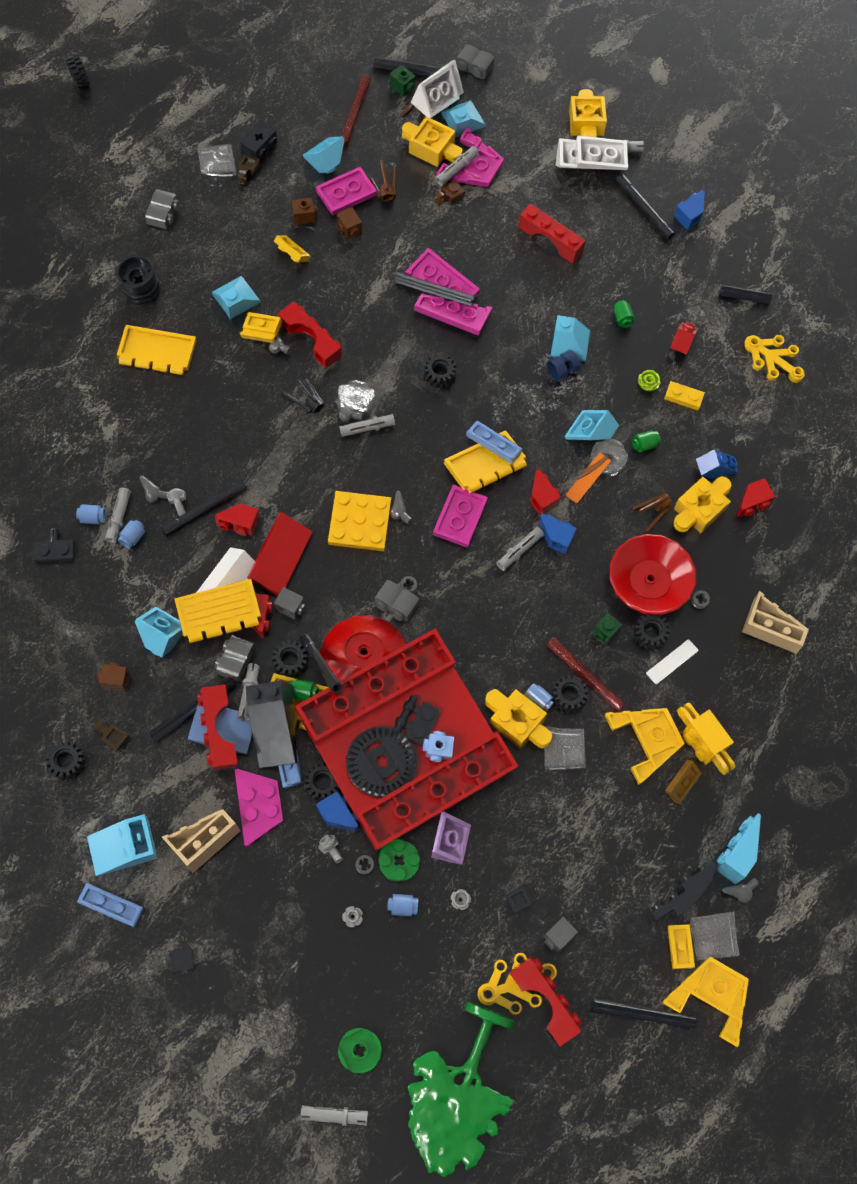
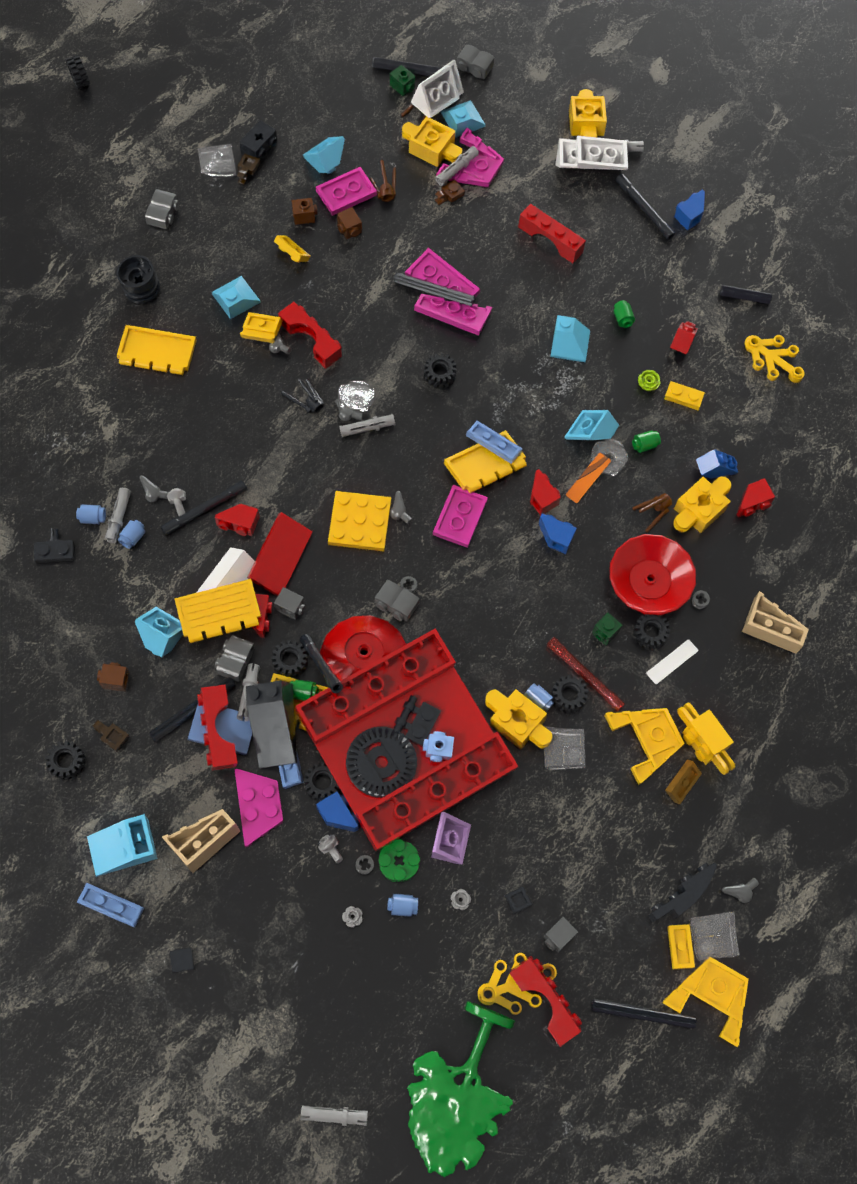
(361, 90): clear red piece -> none
(371, 1056): green plate -> none
(505, 562): light grey pin -> none
(563, 365): dark blue wheel -> none
(742, 851): medium azure slope -> none

